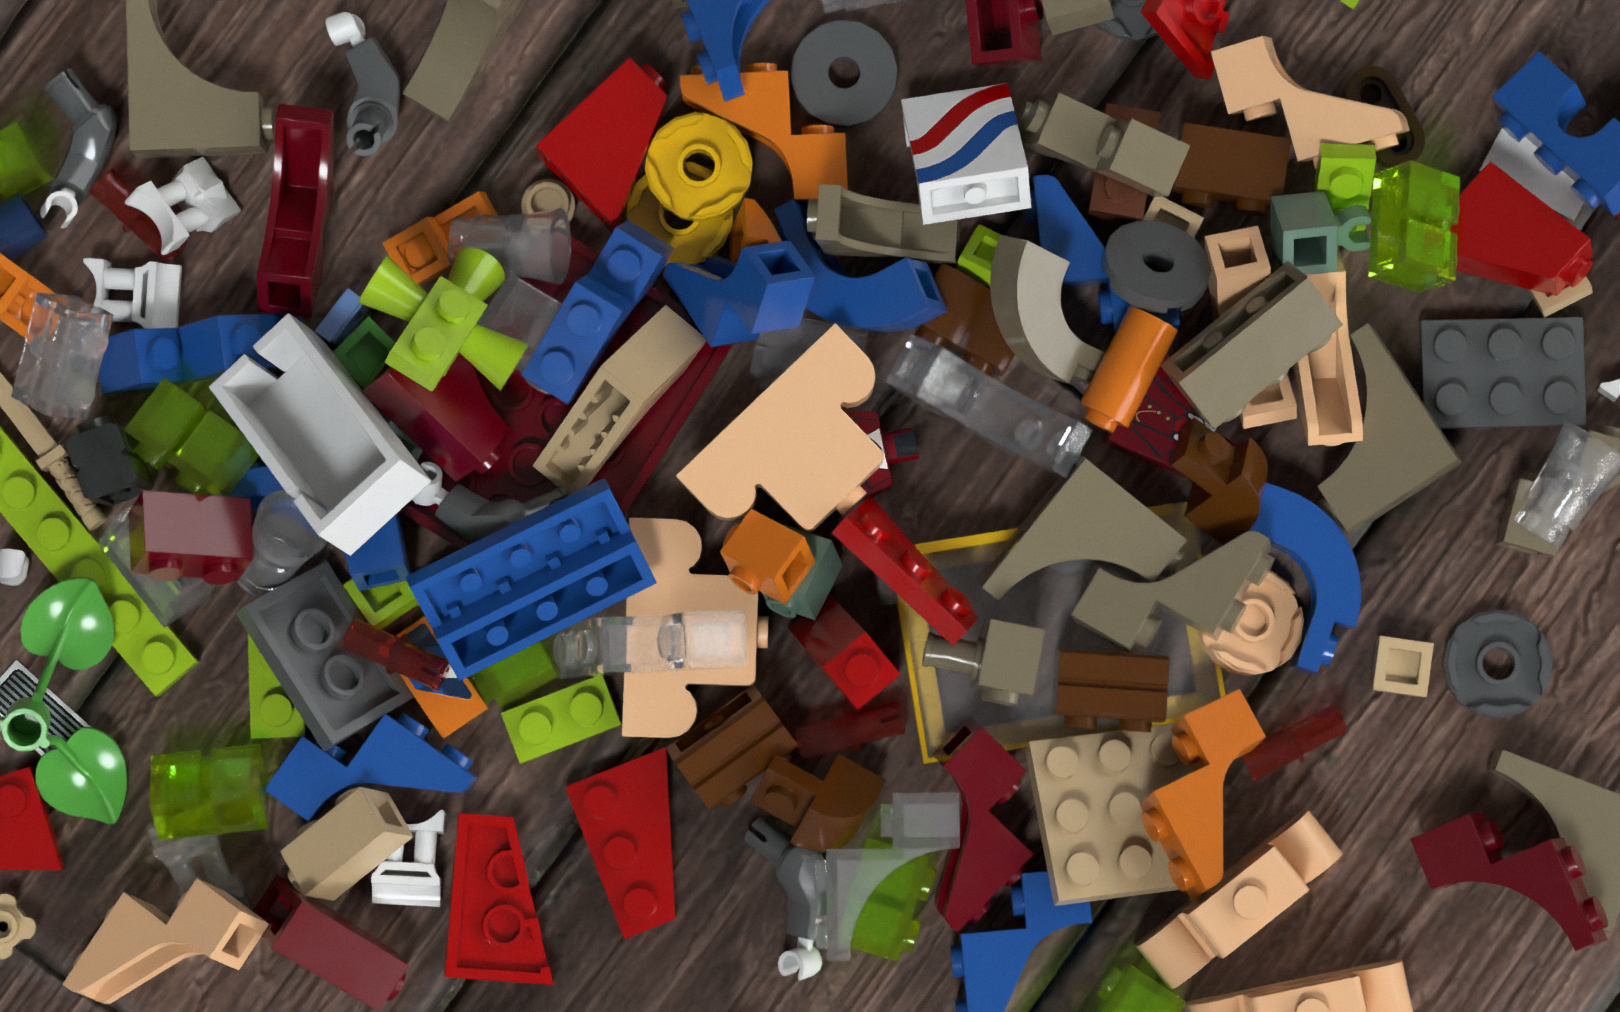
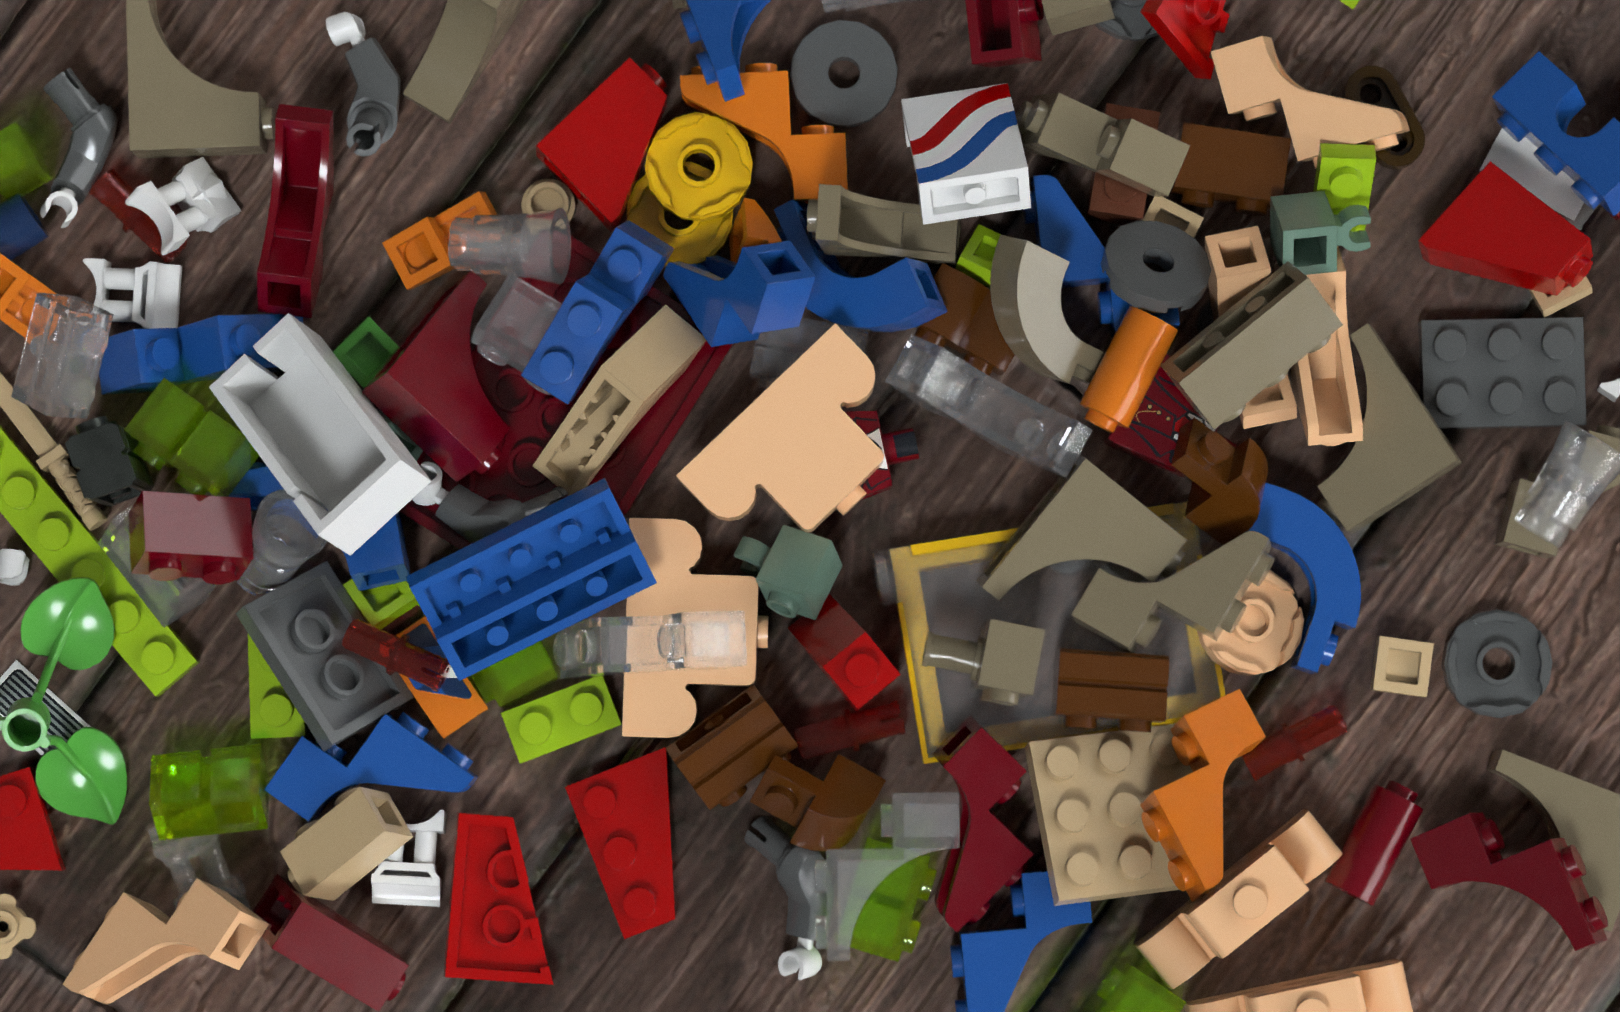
(342, 318): medium blue tile -> none
(445, 320): lime brick -> none
(766, 557): orange brick -> none
(899, 563): red wing -> none
(1375, 842): none -> dark red brick
(1412, 227): clear neon green piece -> none

